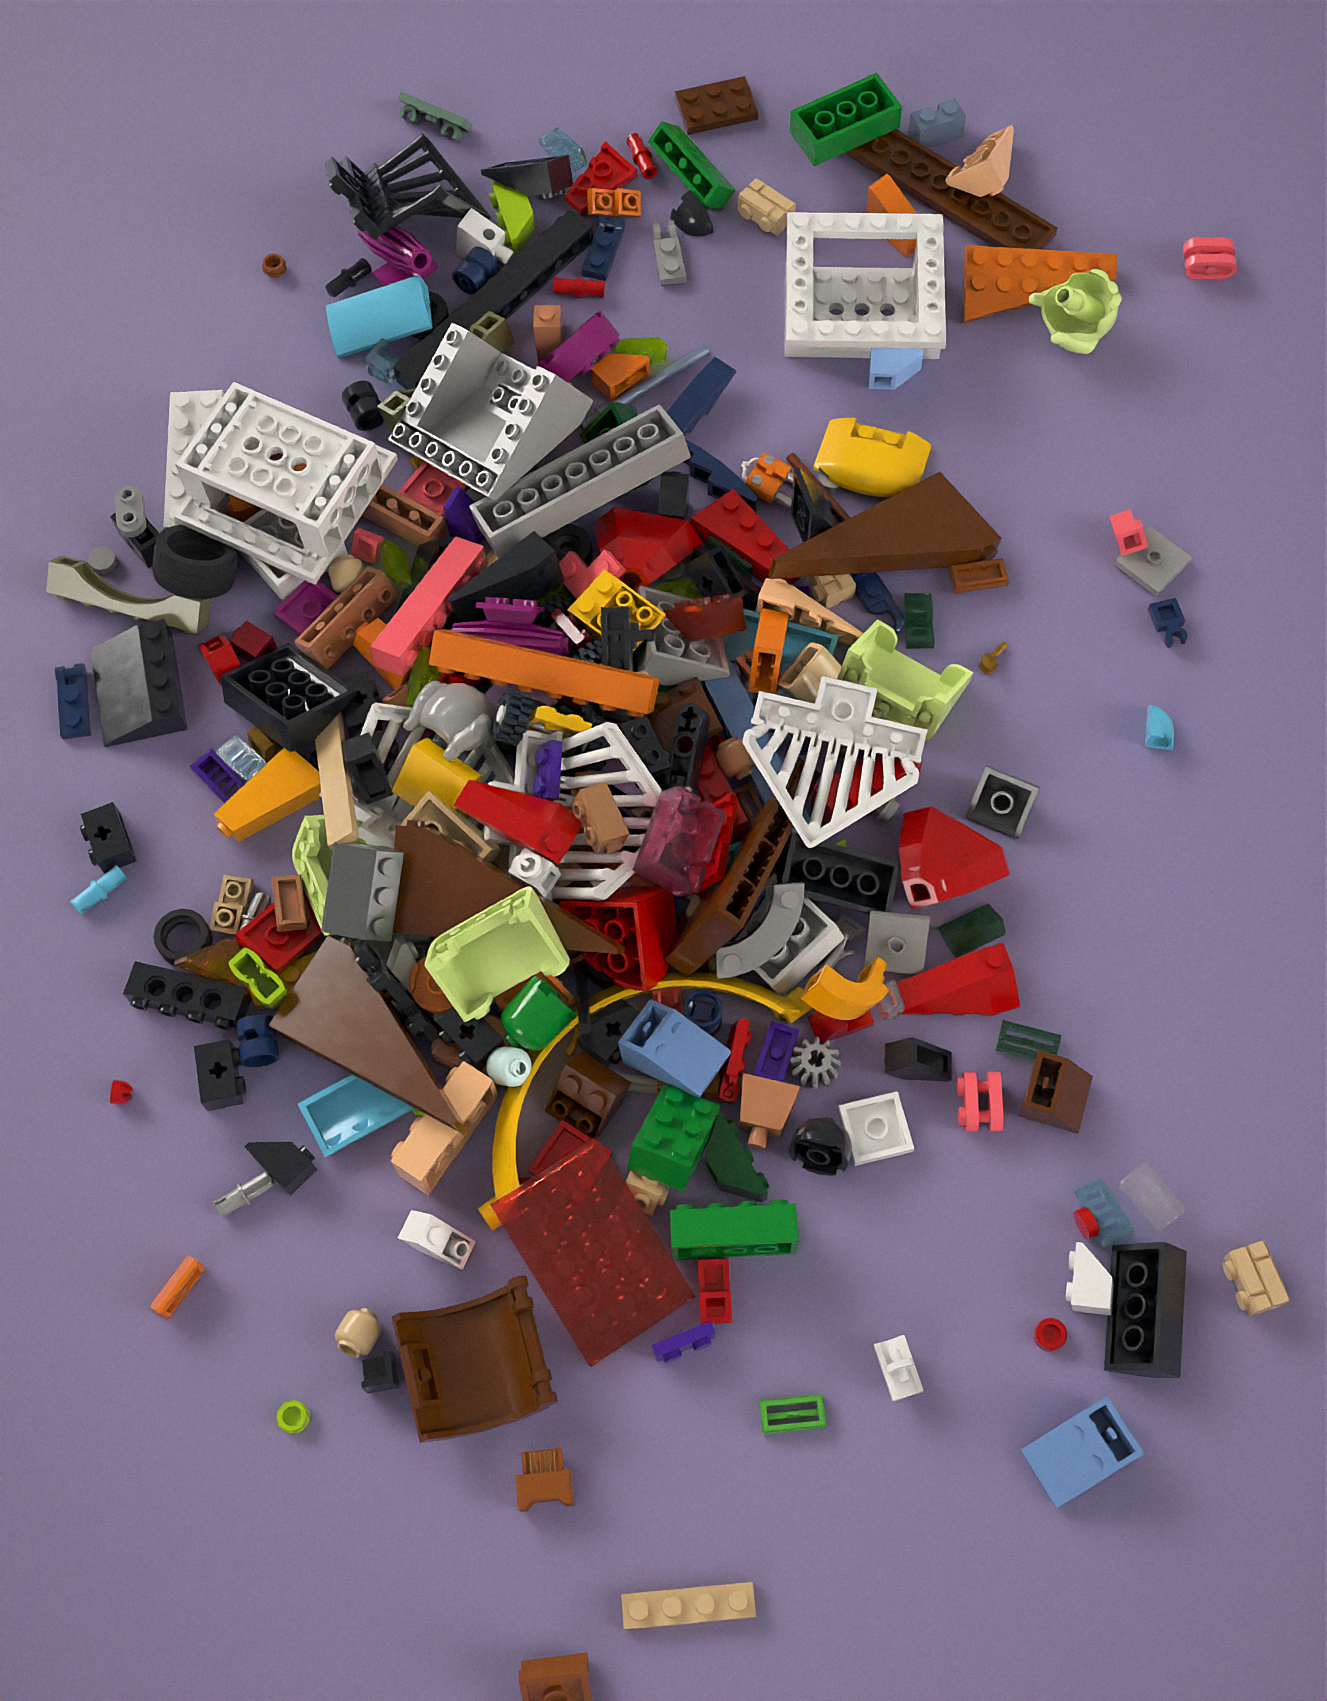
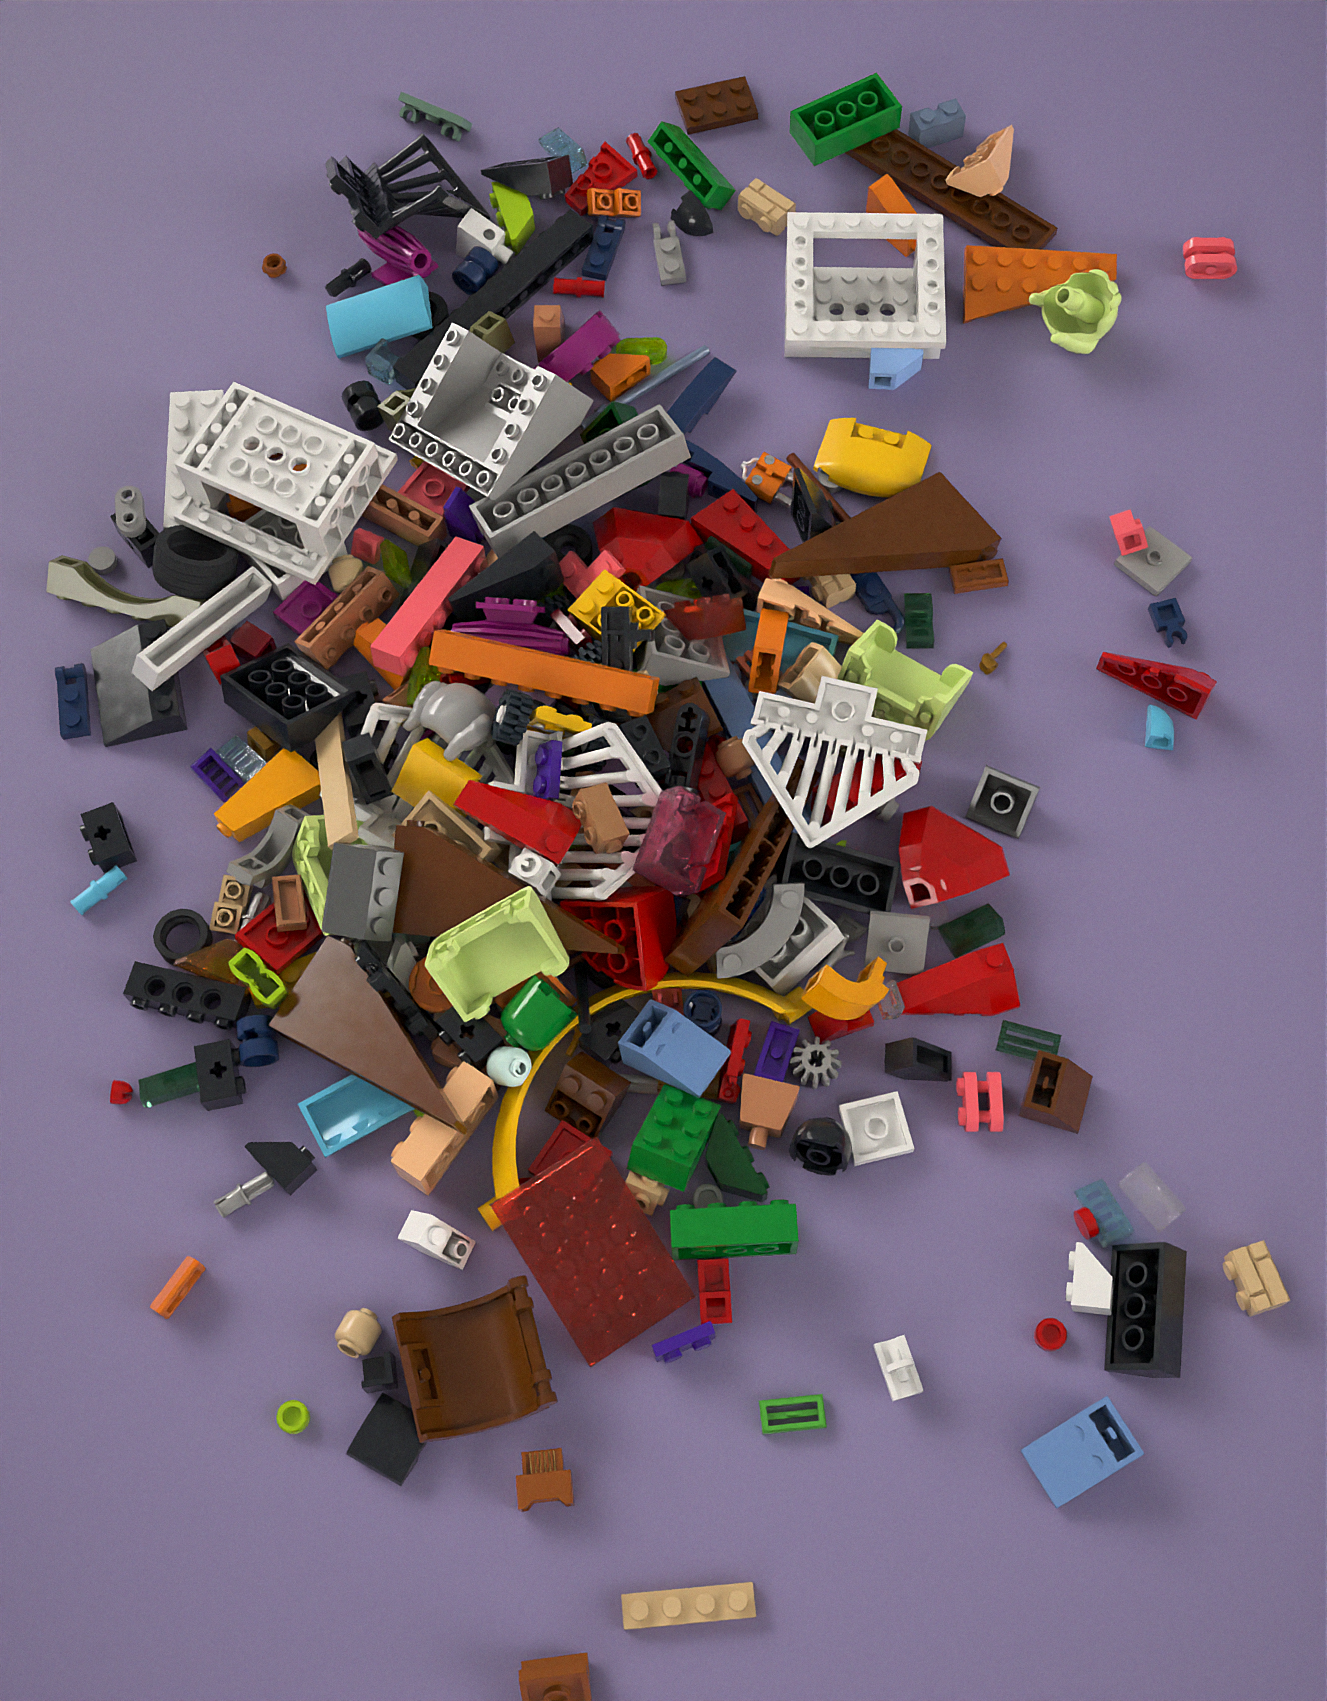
(168, 1085): none -> clear green slope
(201, 628): none -> white brick
(273, 852): none -> light grey arch
(388, 1440): none -> black slope
(697, 481): none -> magenta brick
(706, 1194): none -> light grey tile
(1170, 684): none -> red wedge

